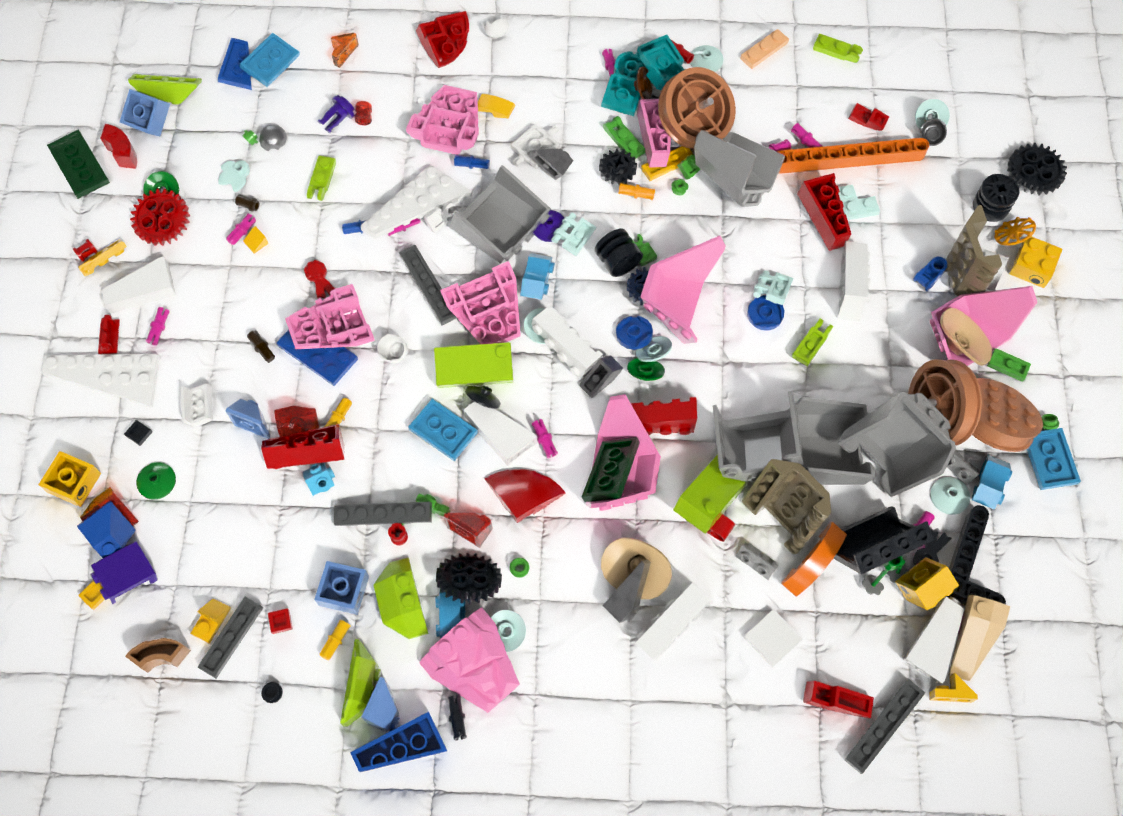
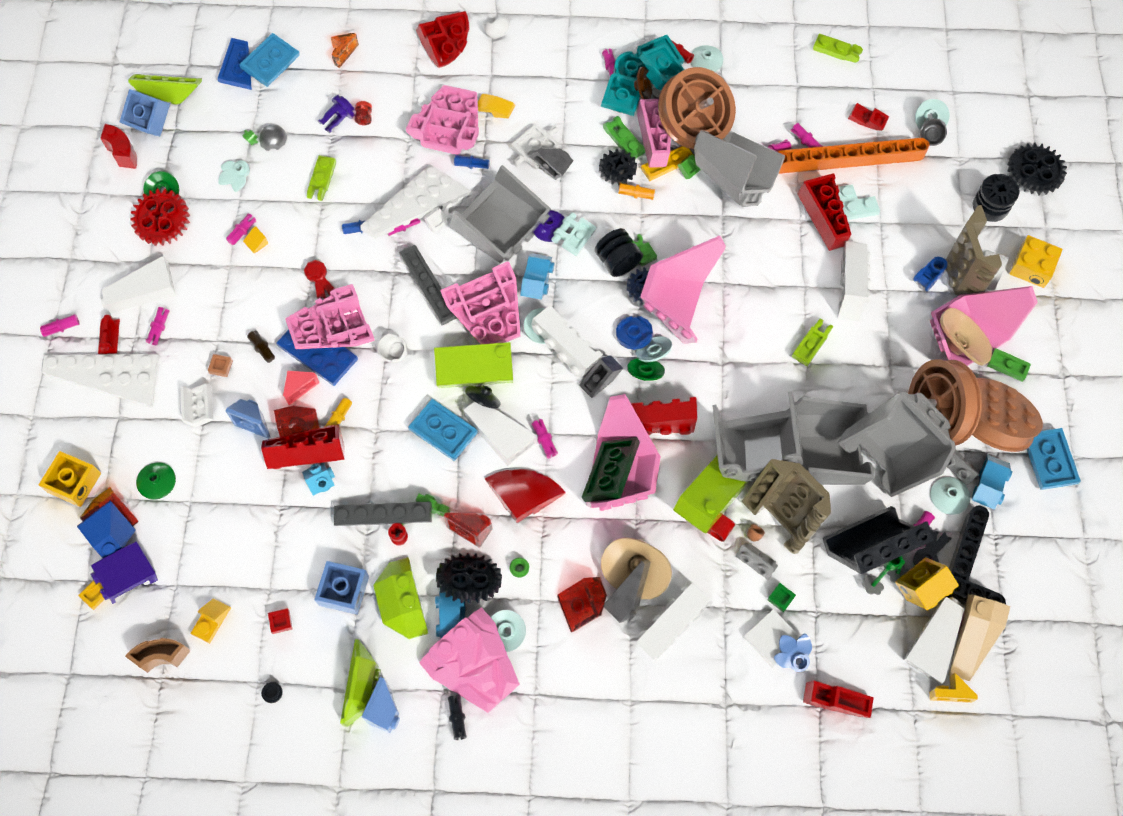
(59, 325): none -> dark pink axle
(78, 164): dark green plate -> none
(88, 252): red bush -> none
(102, 257): yellow hinge -> none
(138, 433): black tile -> none
(220, 365): none -> nougat plate
(230, 637): dark grey plate -> none
(251, 204): dark brown pin -> none
(298, 384): none -> coral slope
(334, 640): yellow axle -> none
(406, 743): blue wedge -> none
(583, 602): none -> clear red slope
(679, 190): bright green plate -> none
(755, 533): none -> nougat hinge
(764, 49): light nougat plate -> none
(765, 314): blue tile -> none
(777, 291): light aqua plate -> none
(781, 597): none -> green plate
(793, 649): none -> medium blue plate
(816, 561): orange slope -> none
(884, 726): dark grey plate -> none
(1015, 231): light orange wheel -> none
(1050, 421): bright green plate -> none

